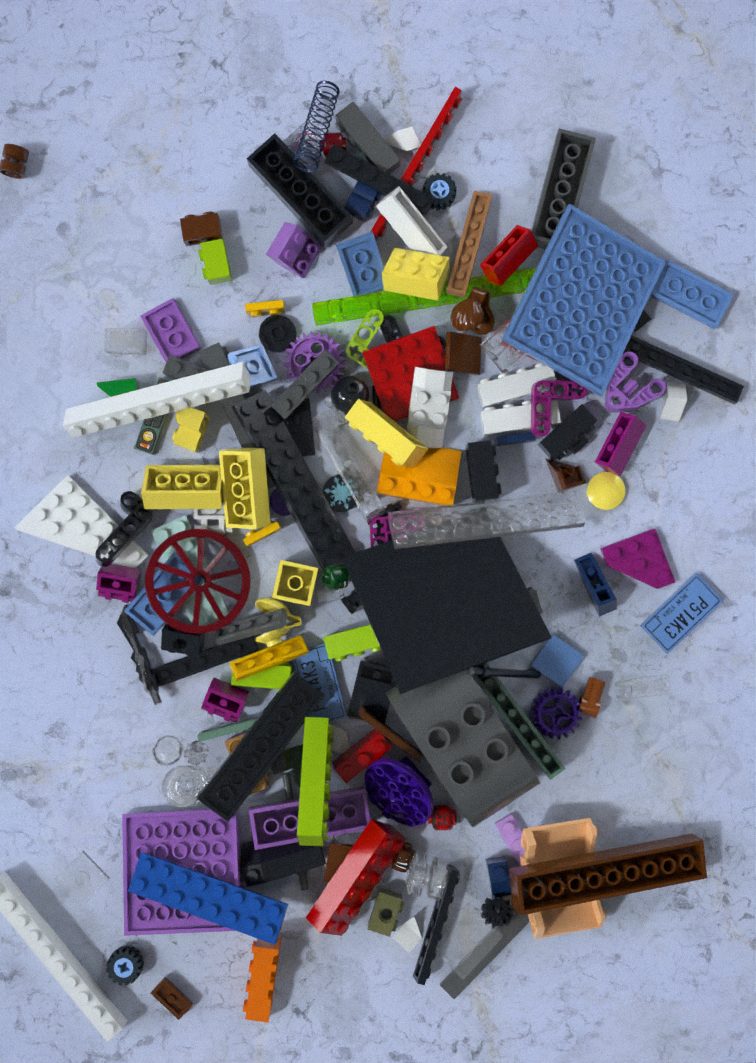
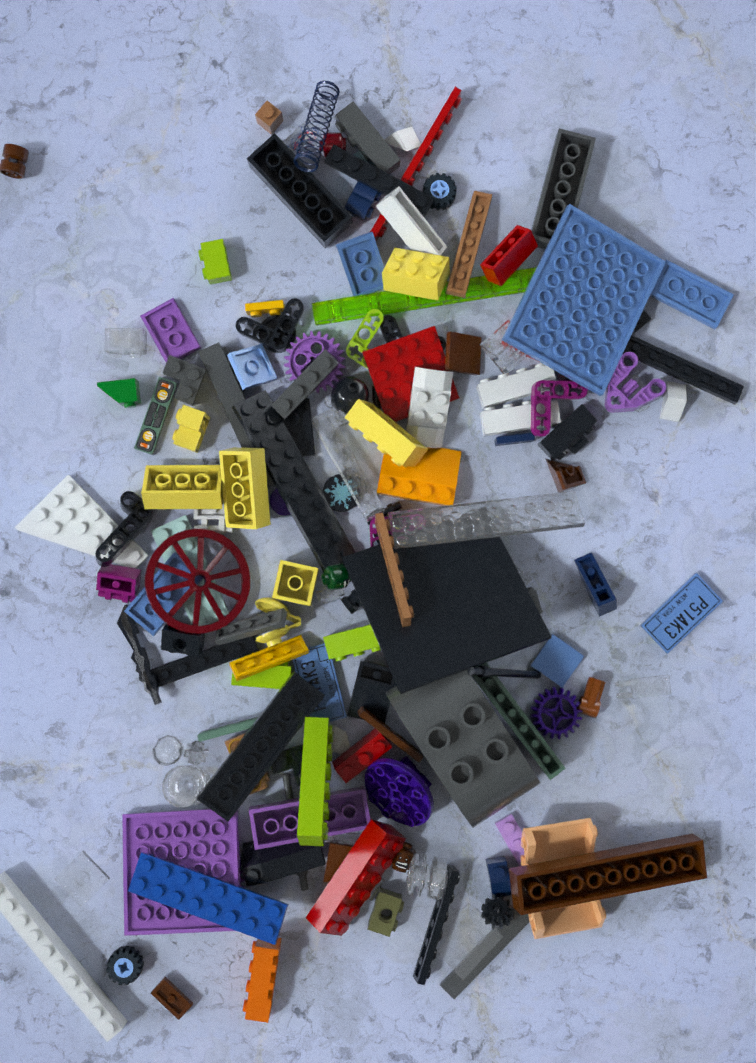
(157, 400): white brick -> none
(201, 228): reddish brown brick -> none
(224, 700): magenta brick -> none
(255, 536): yellow plate -> none
(269, 117): none -> medium nougat brick
(271, 333): none -> black beam
(294, 249): medium lavender slope -> none
(396, 577): none -> medium nougat plate
(408, 935): clear sticker -> none
(443, 817): red head -> none
(474, 313): reddish brown animal -> none
(482, 471): black brick -> none
(606, 490): light yellow dish -> none
(620, 443): magenta brick -> none
(640, 559): magenta plate -> none

